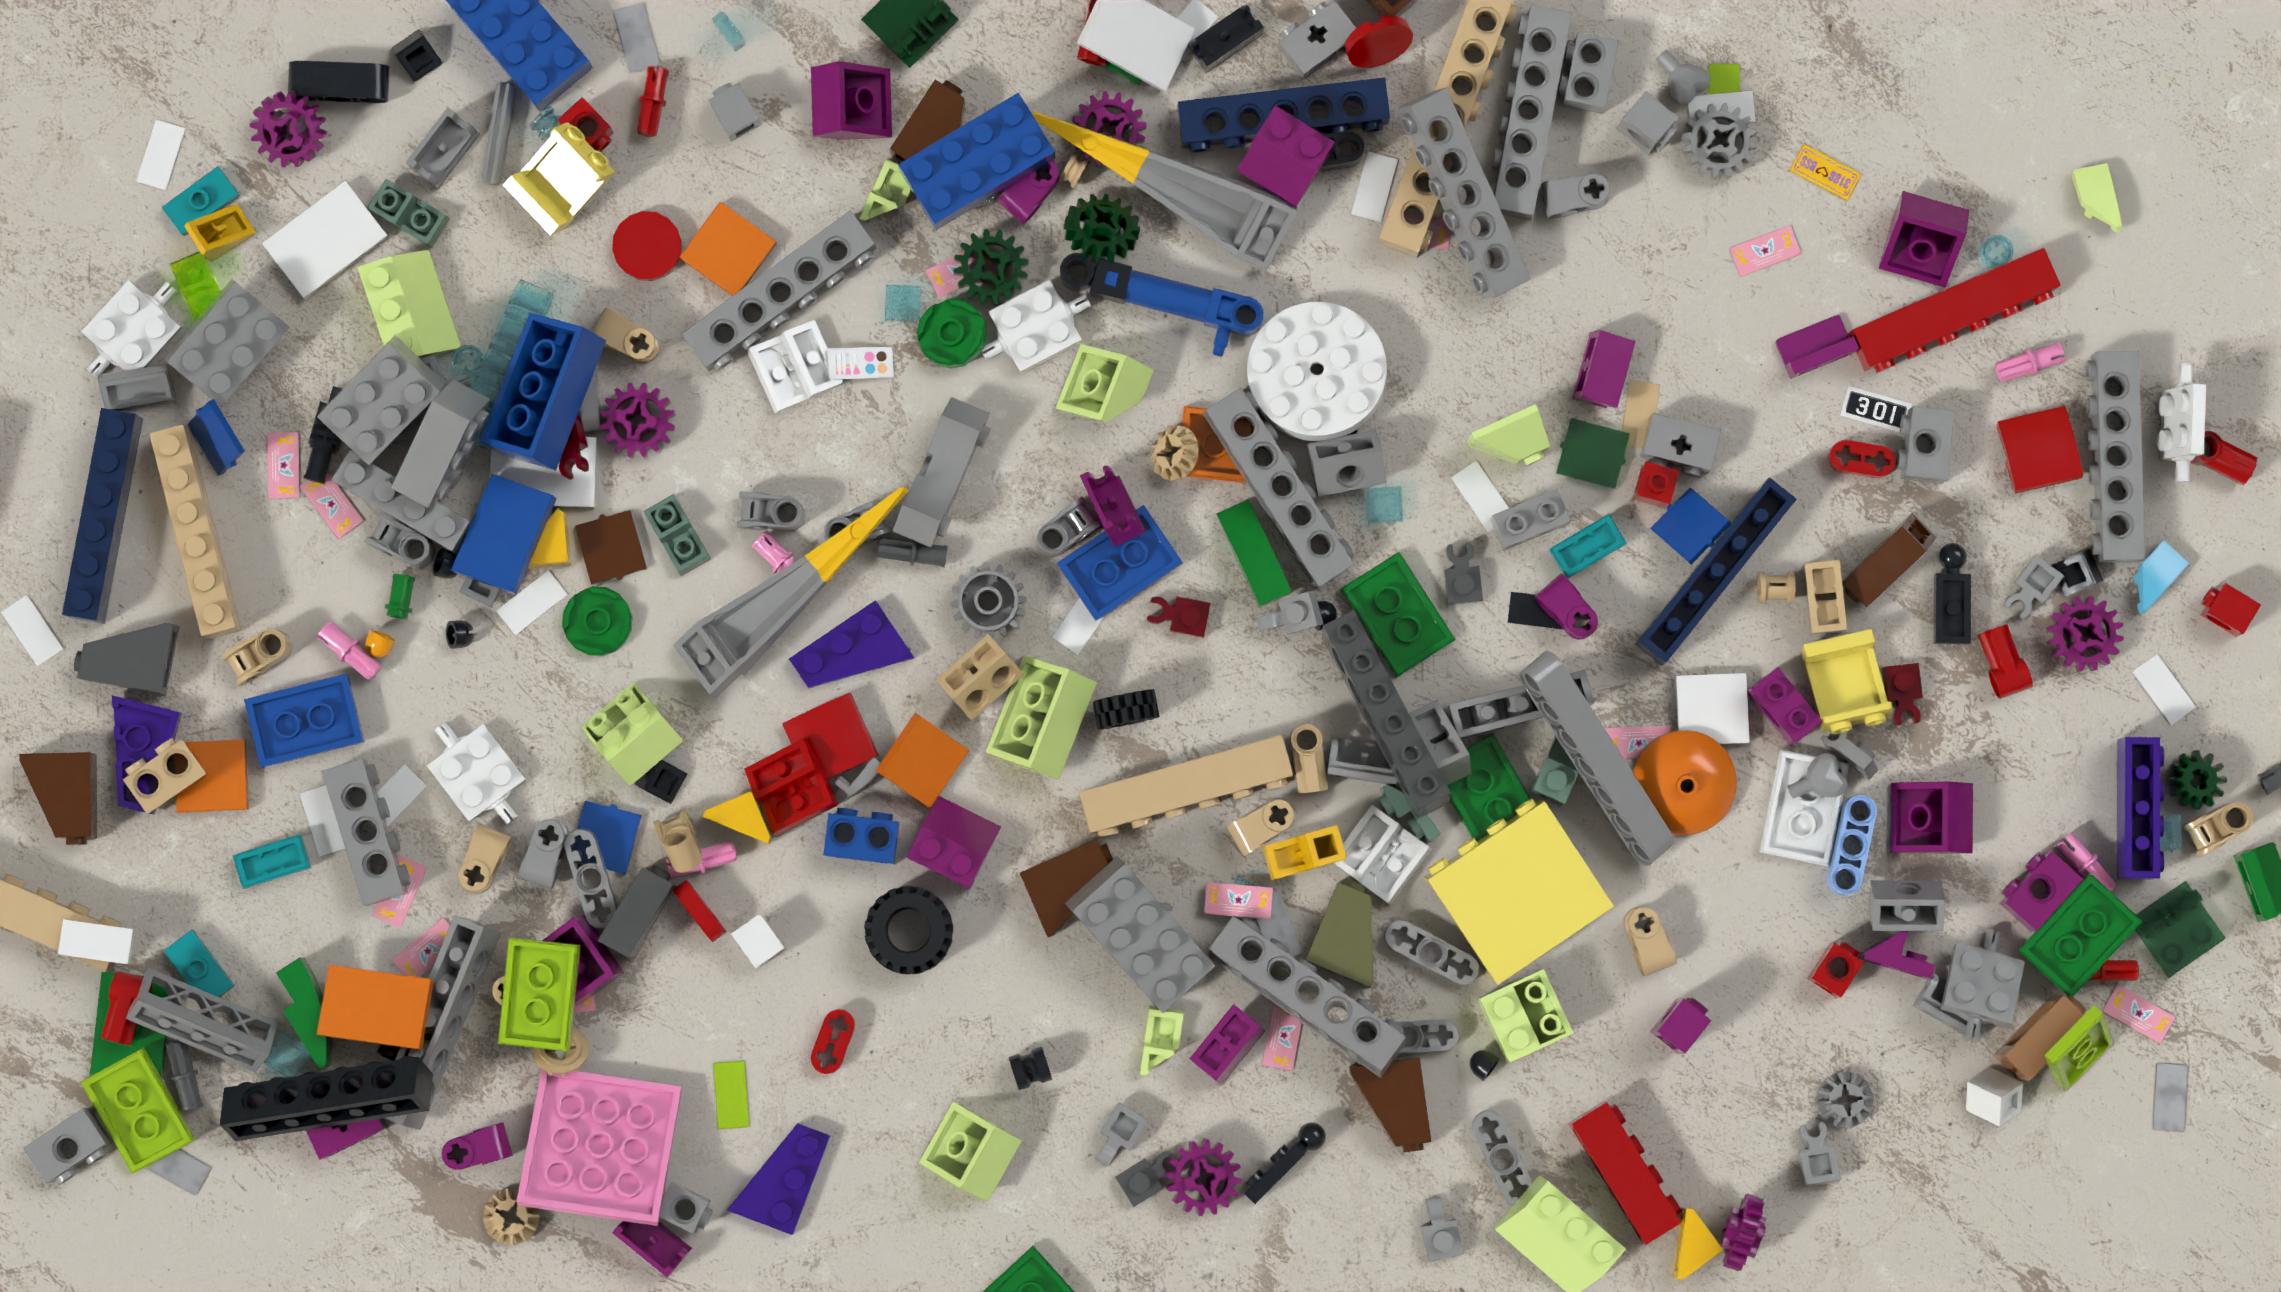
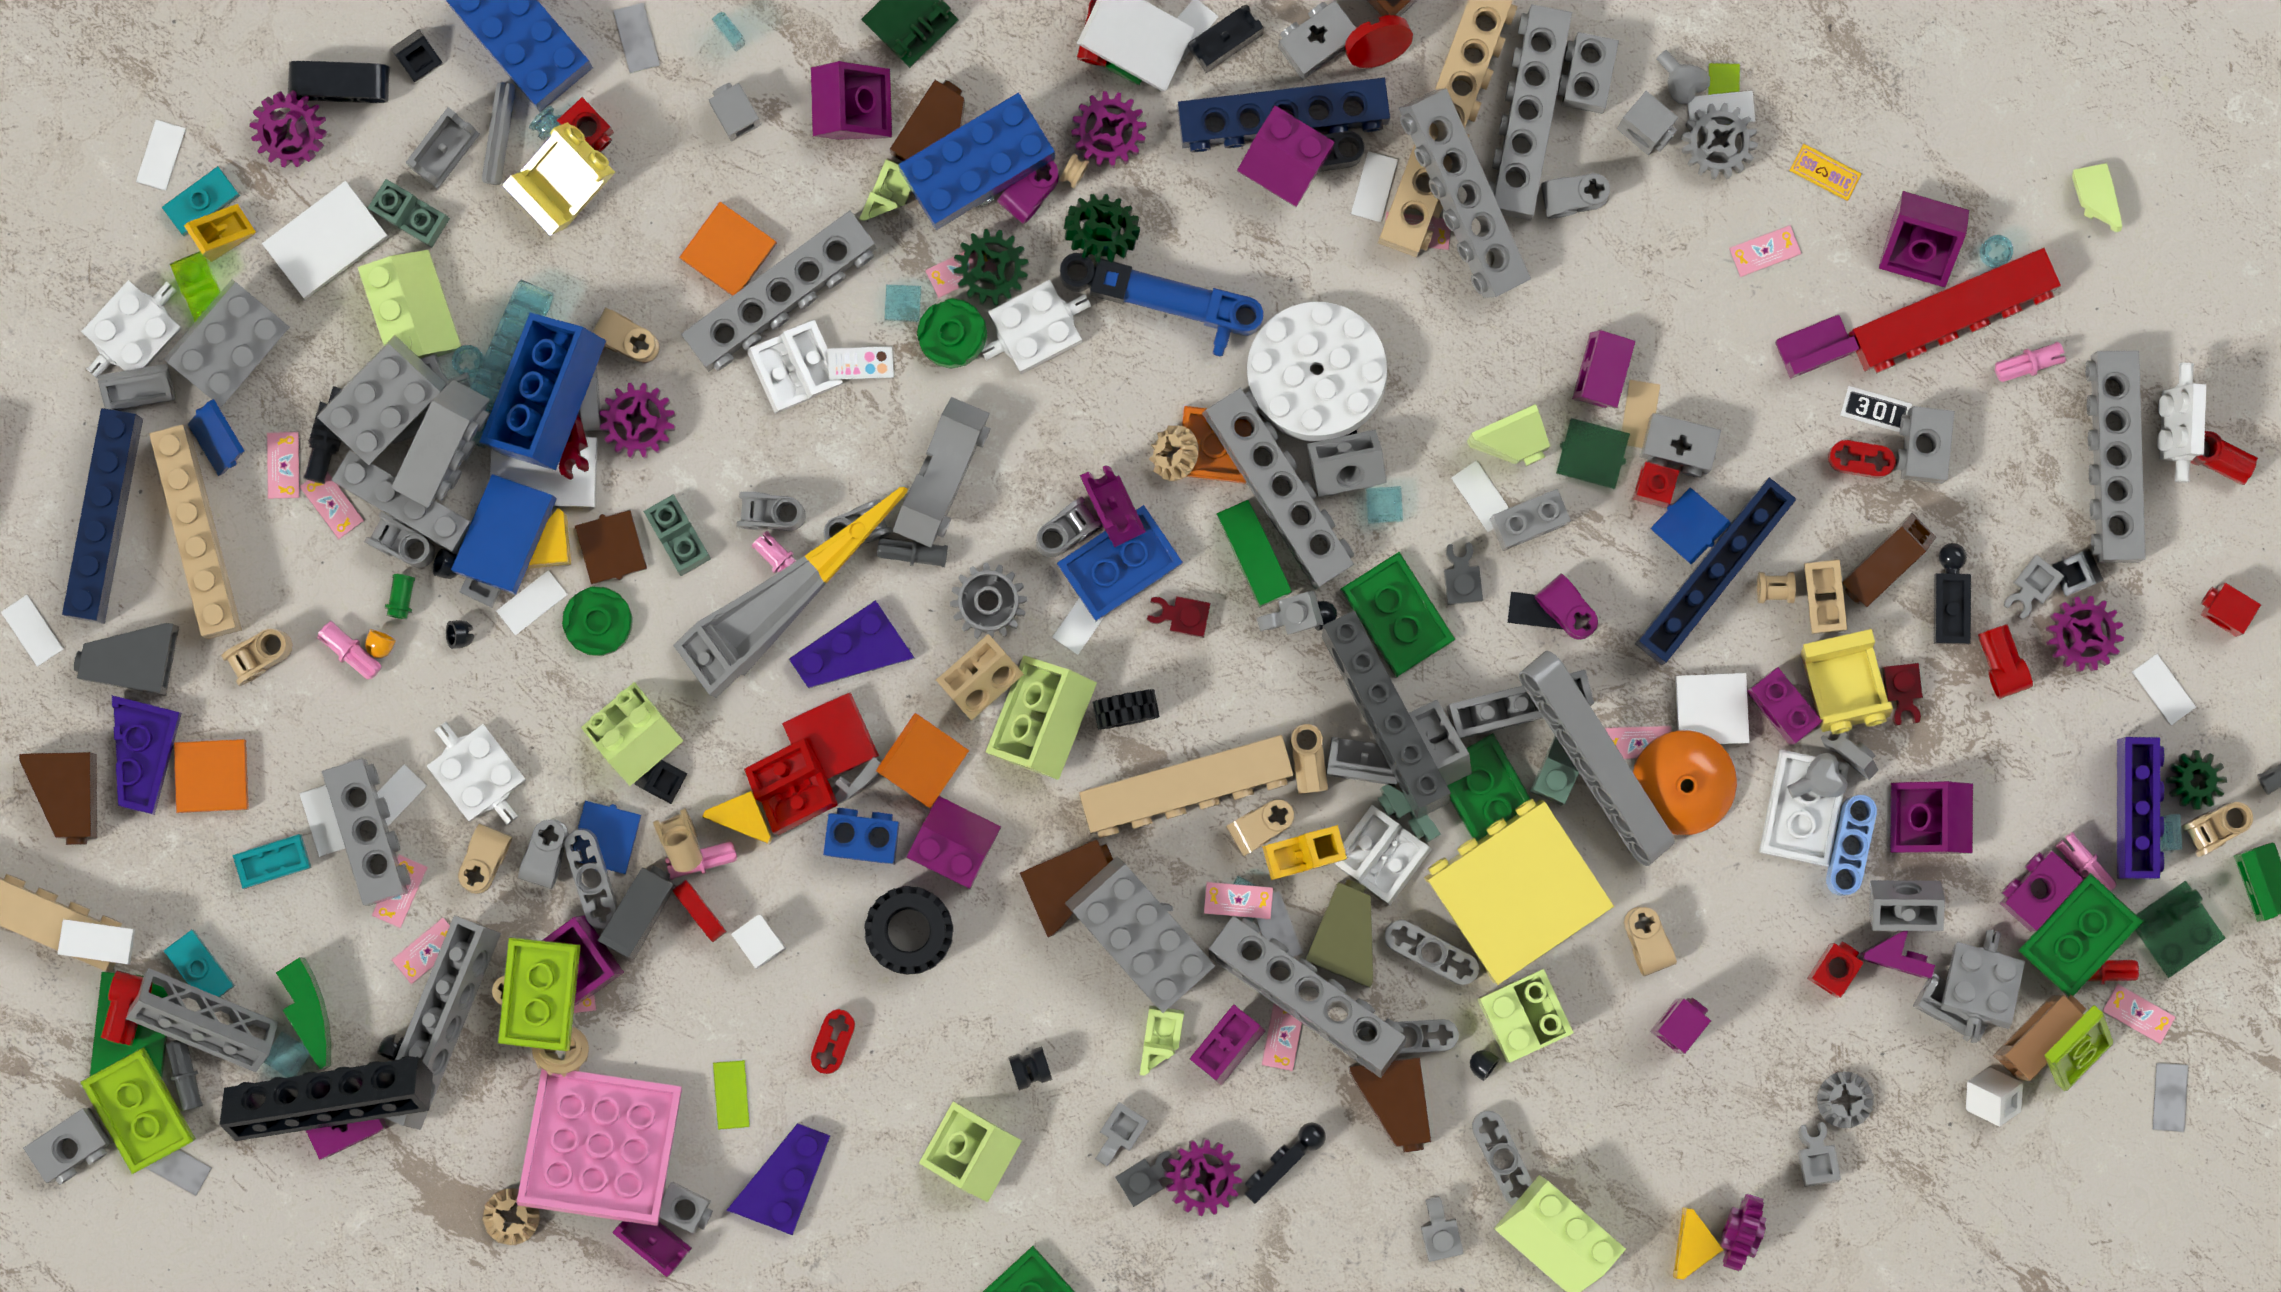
(169, 783): tan brick -> none
(304, 720): blue plate -> none
(375, 1007): orange tile -> none
(483, 1147): magenta piece -> none
(647, 245): red tile -> none
(652, 101): red axle -> none
(1103, 384): yellowish green slope -> none
(1226, 210): light grey plate -> none
(1587, 546): teal plate -> none
(1625, 1172): red brick -> none
(2040, 449): red slope -> none
(2157, 574): medium azure slope -> none

